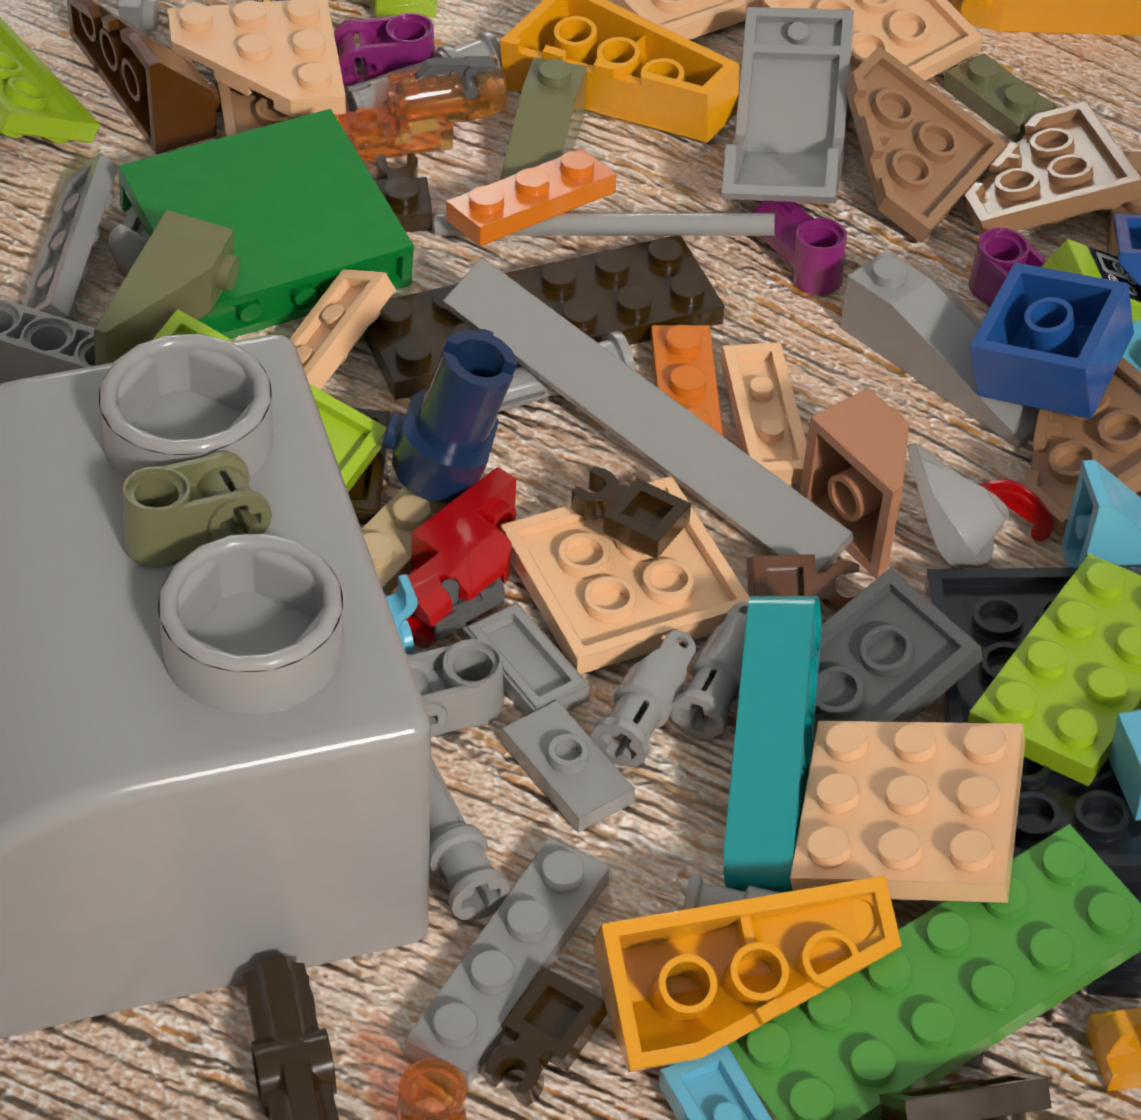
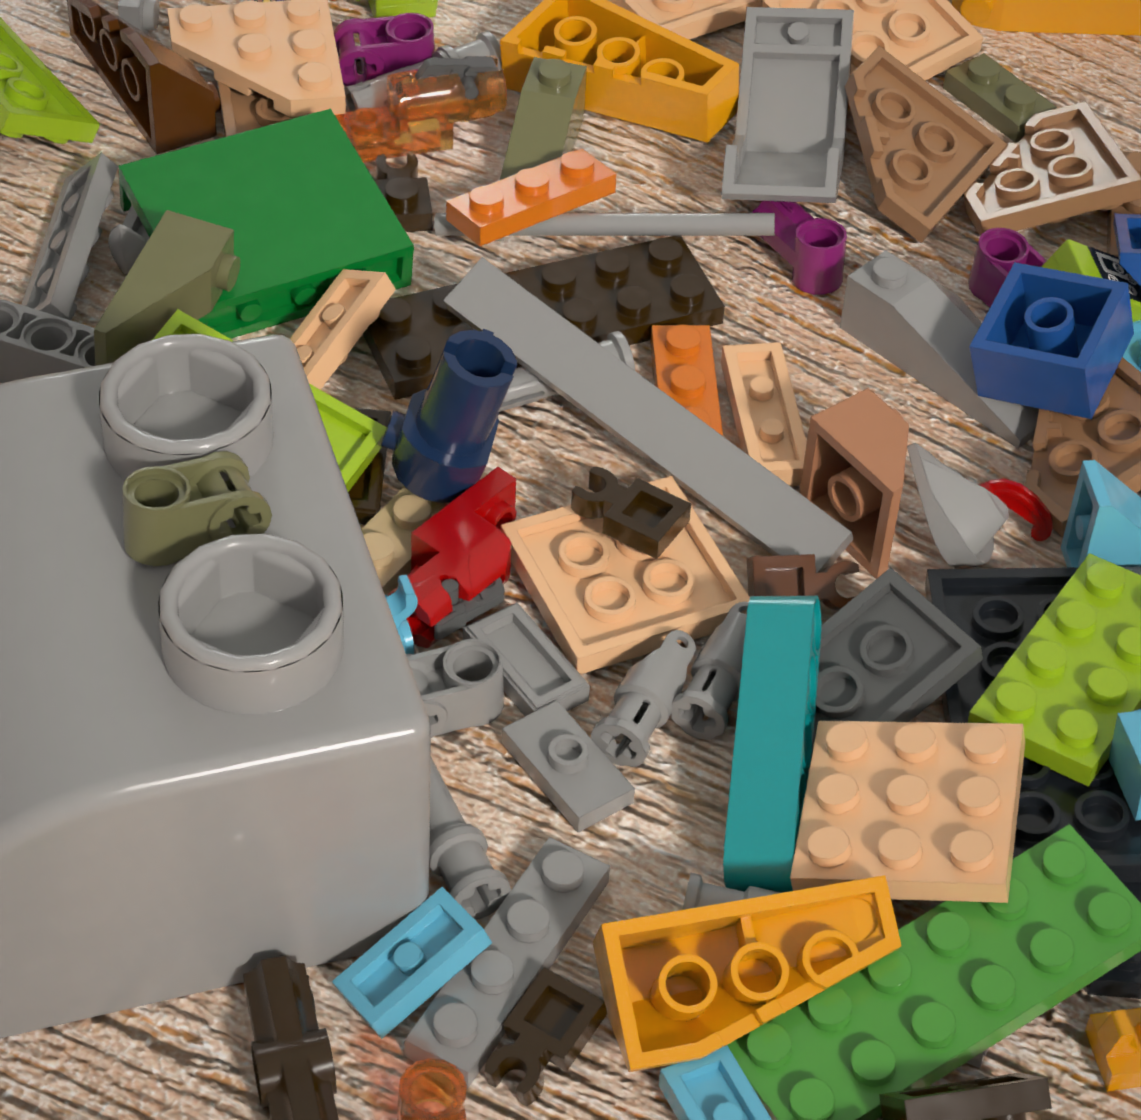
(412, 962): none -> medium azure plate

